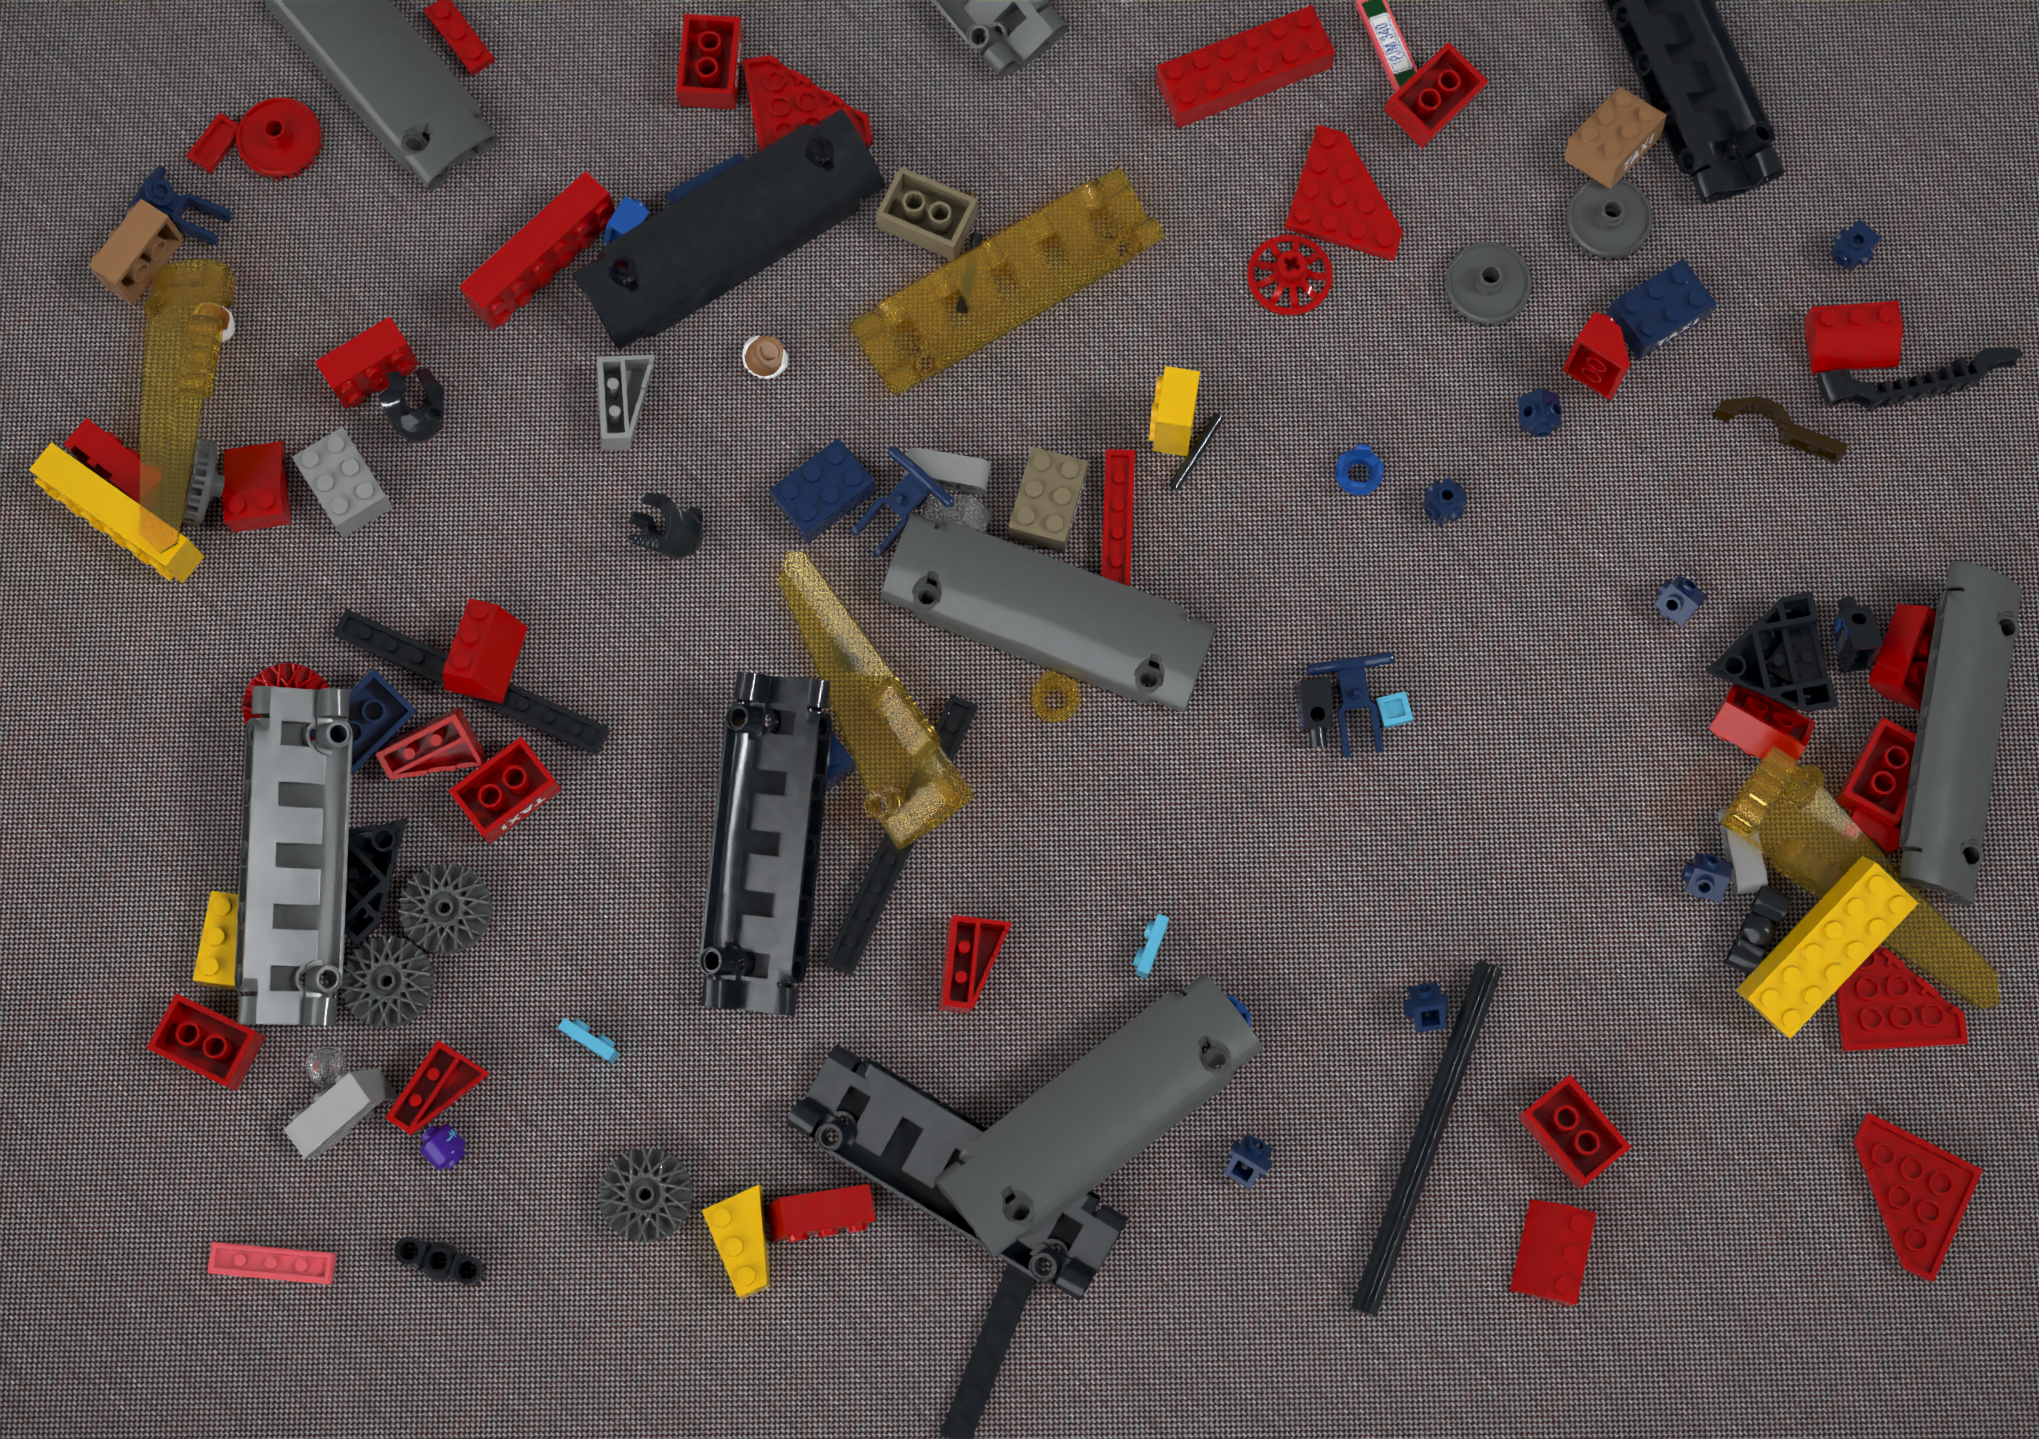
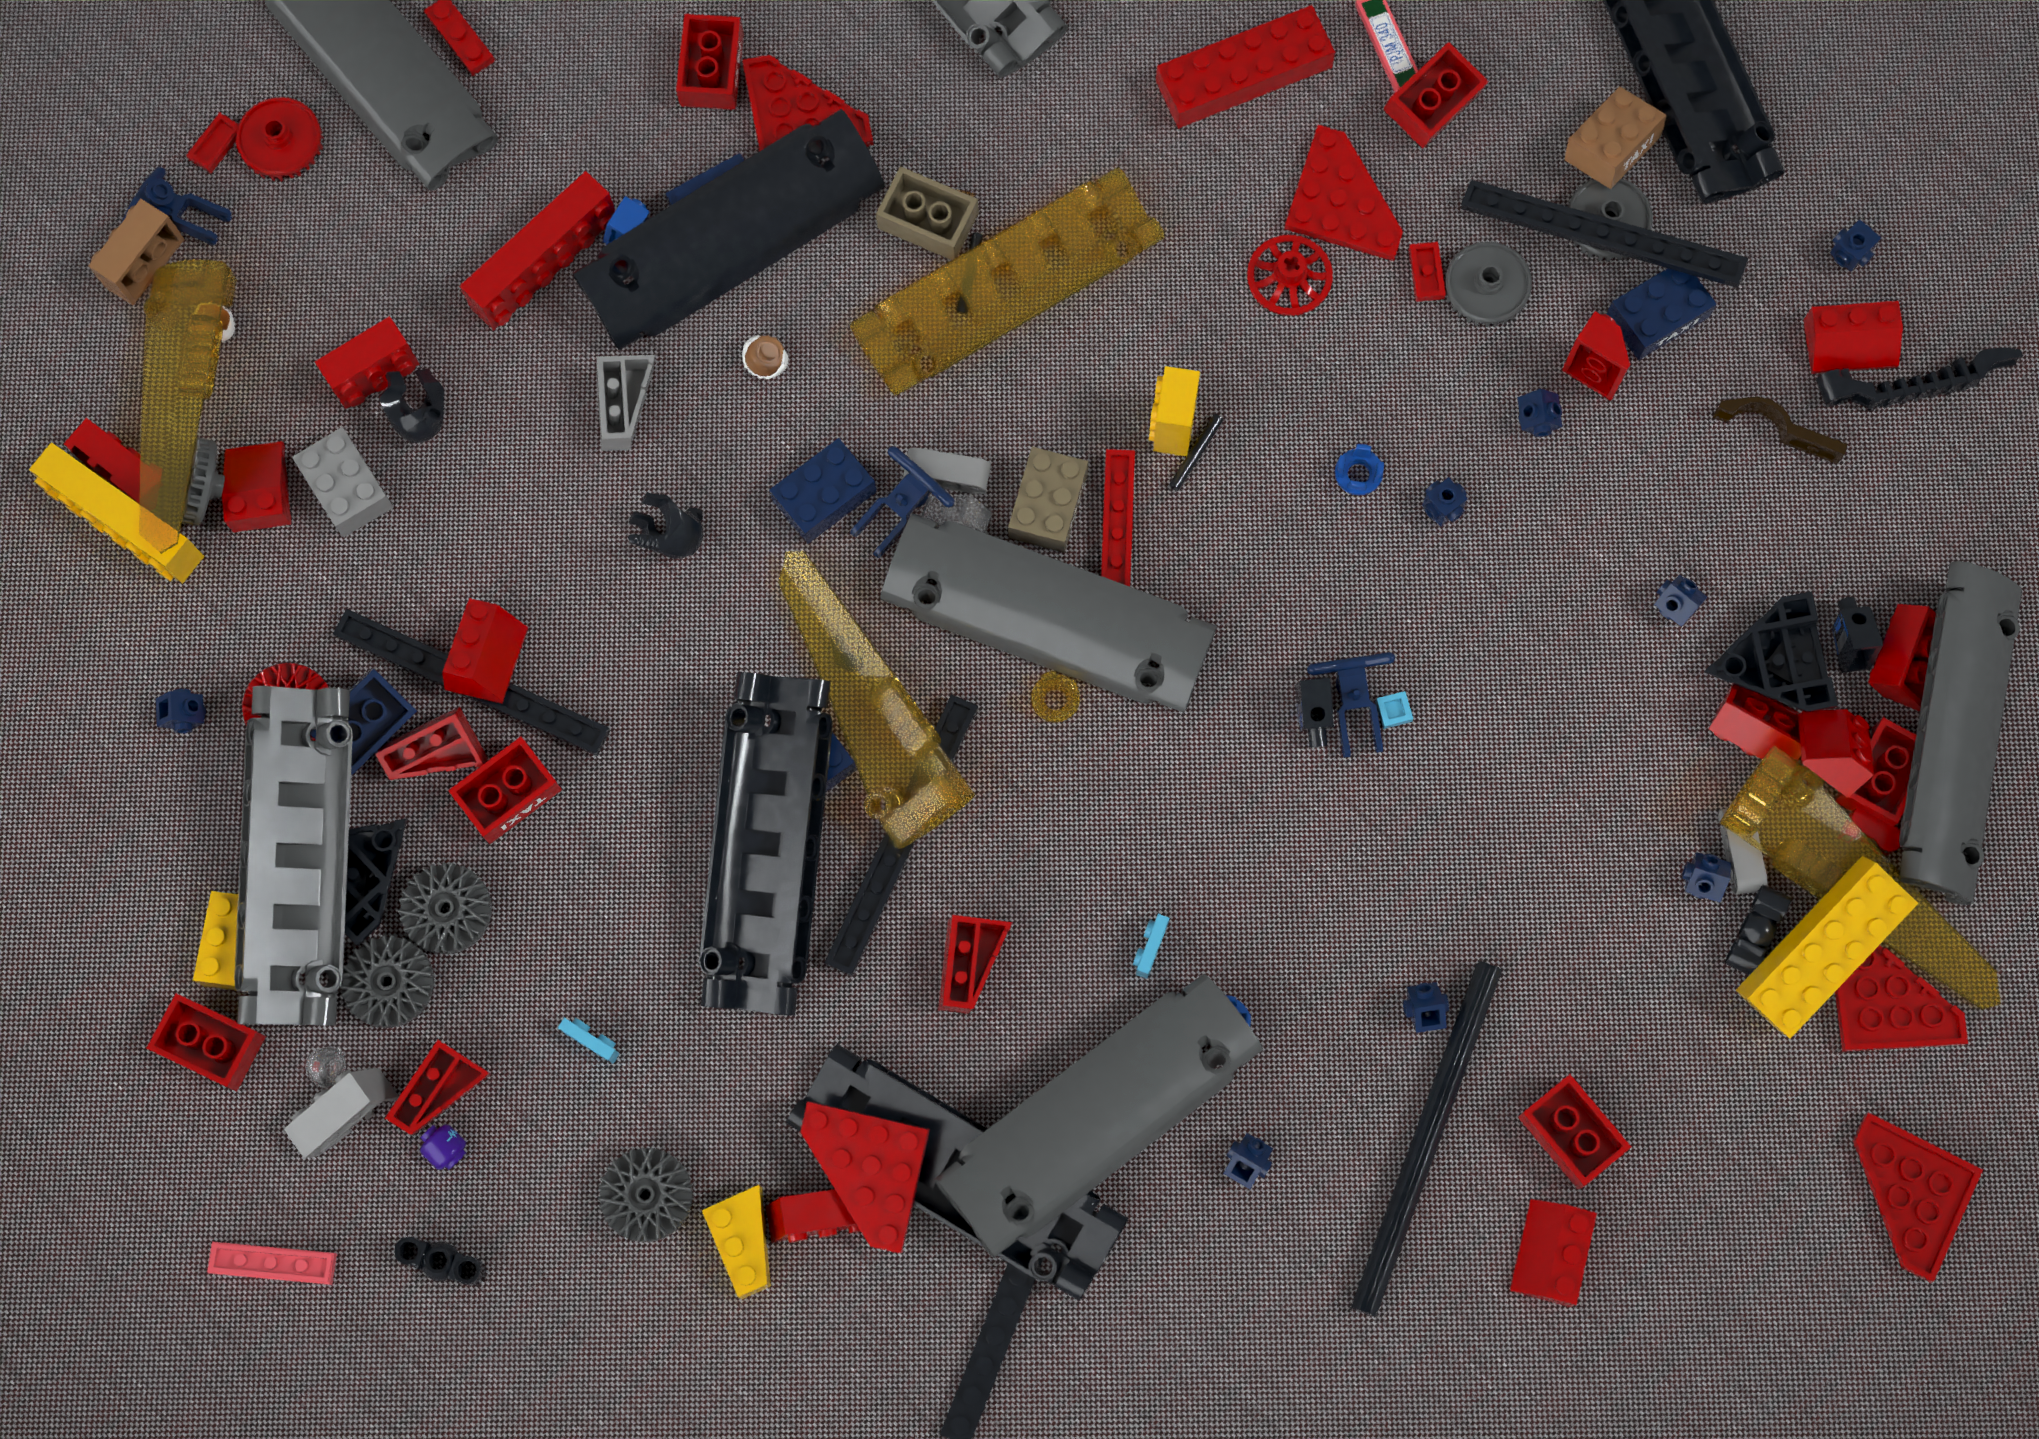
(180, 710): none -> dark blue brick
(871, 1167): none -> red plate
(1427, 271): none -> red plate
(1605, 233): none -> black plate
(1837, 748): none -> red slope

